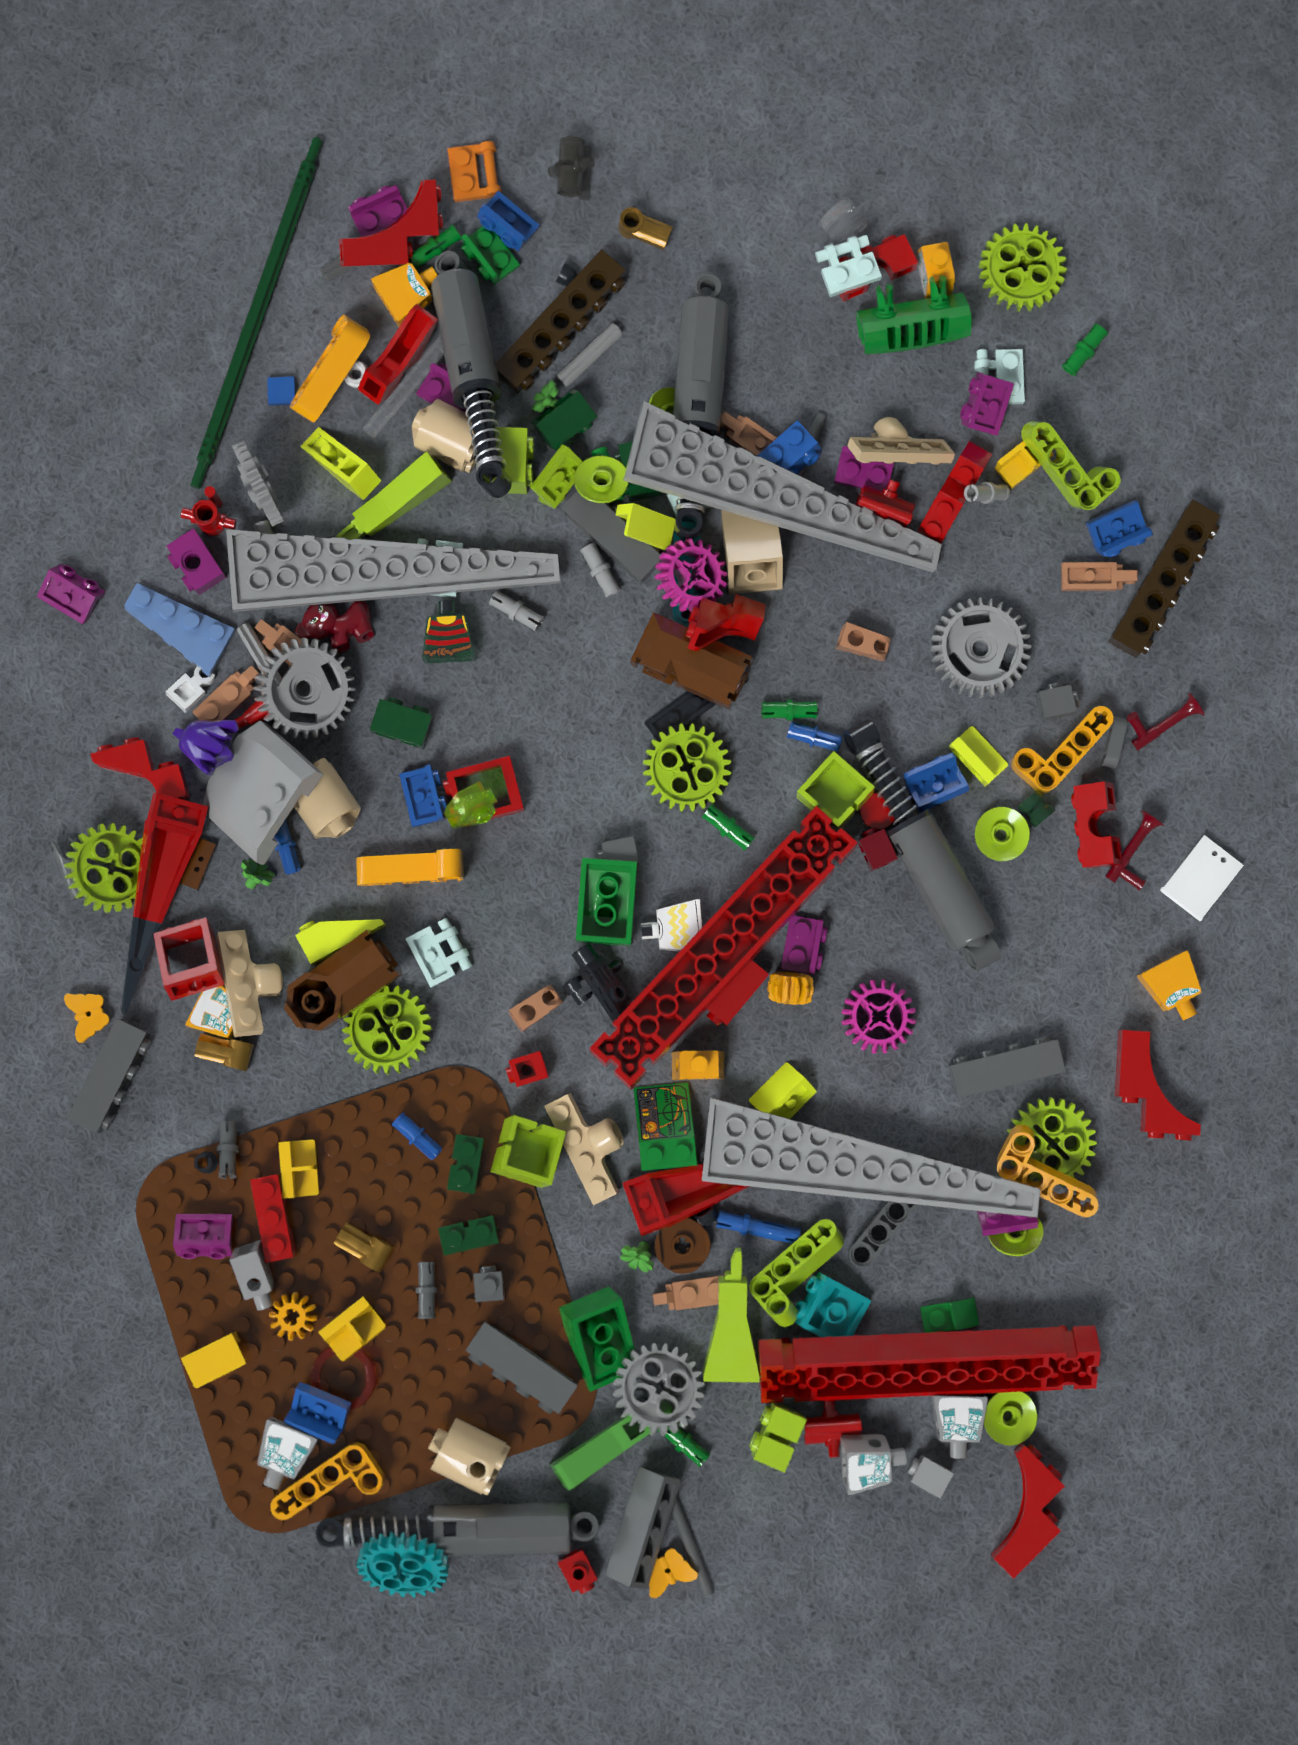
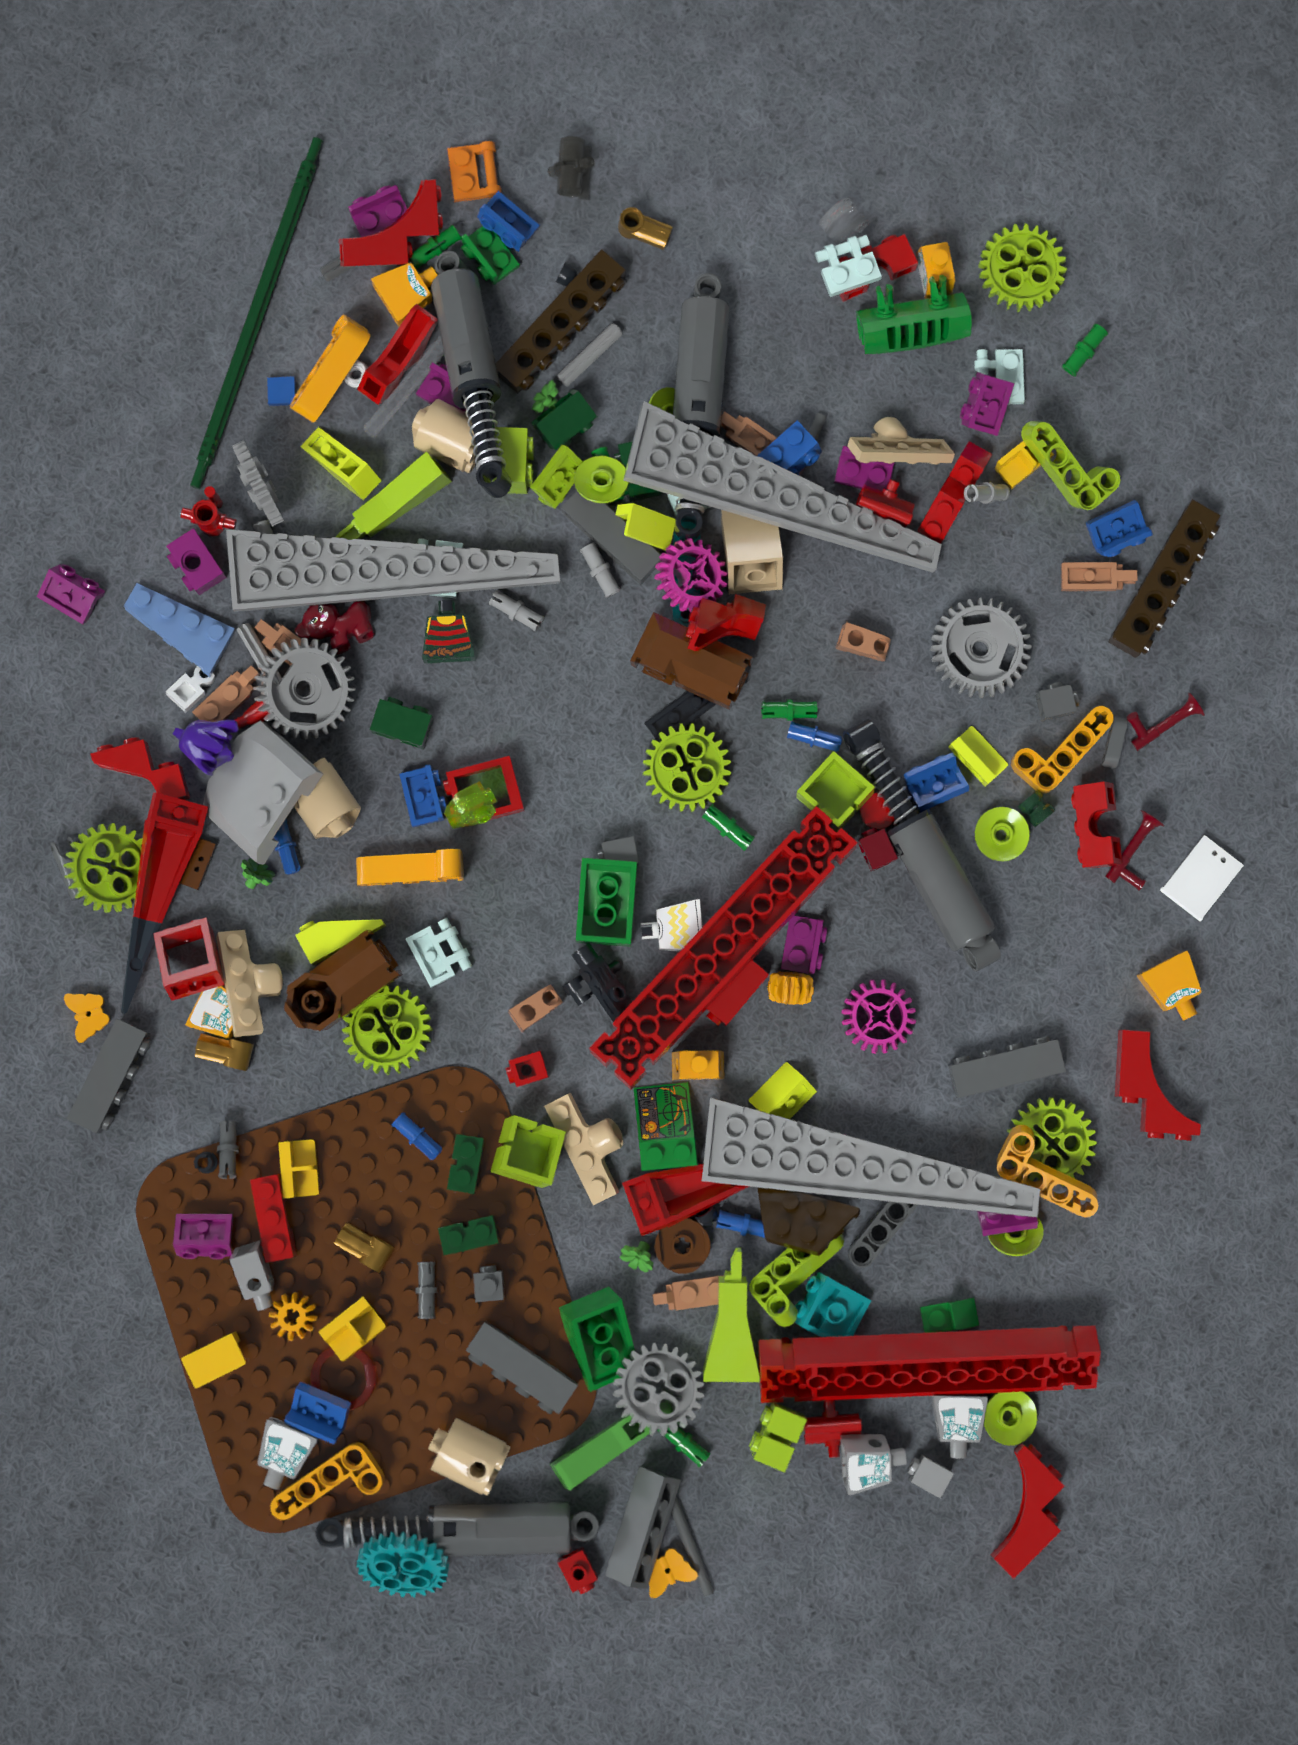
(802, 1219): none -> dark brown wing

